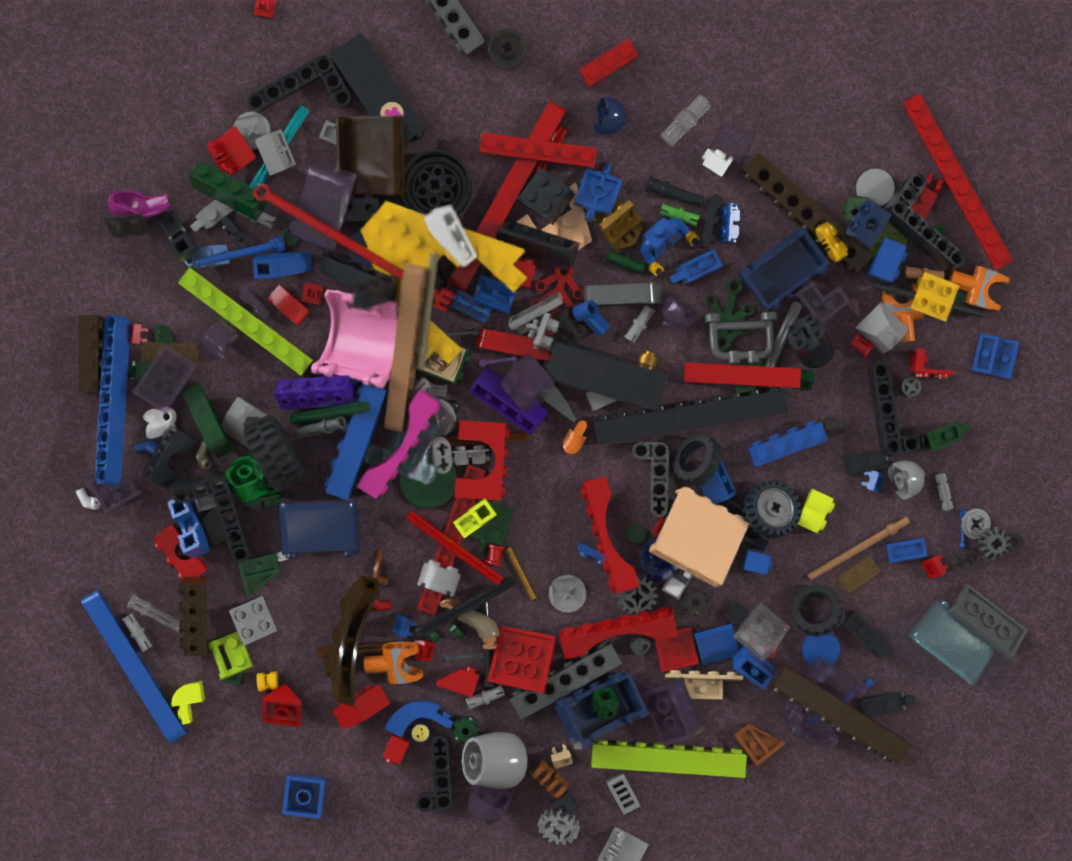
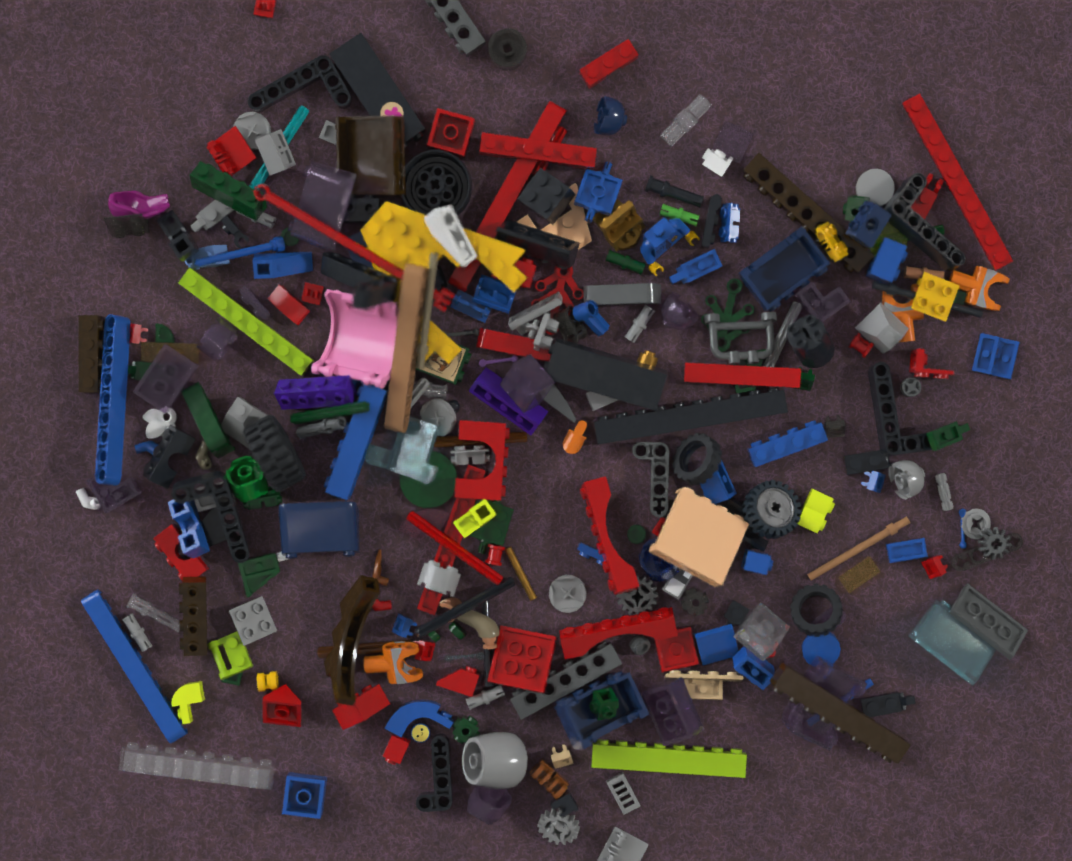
(197, 767): none -> clear brick
(376, 476): dark pink arch -> none
(445, 454): light grey beam -> none
(451, 132): none -> red brick
(757, 743): dark orange wing -> none
(864, 633): black hinge -> none

